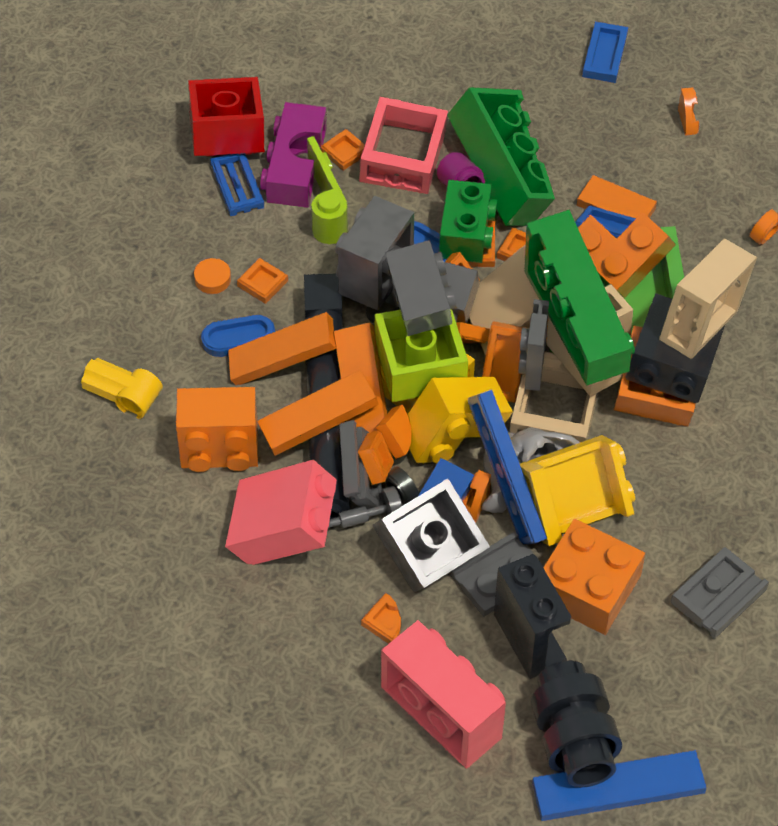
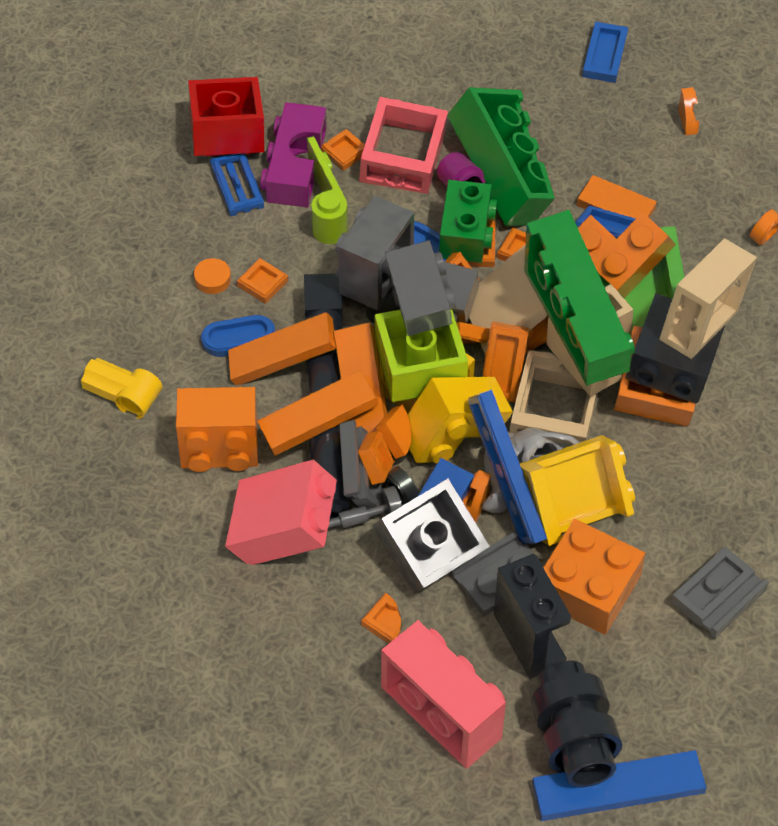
(533, 345): dark grey plate -> none

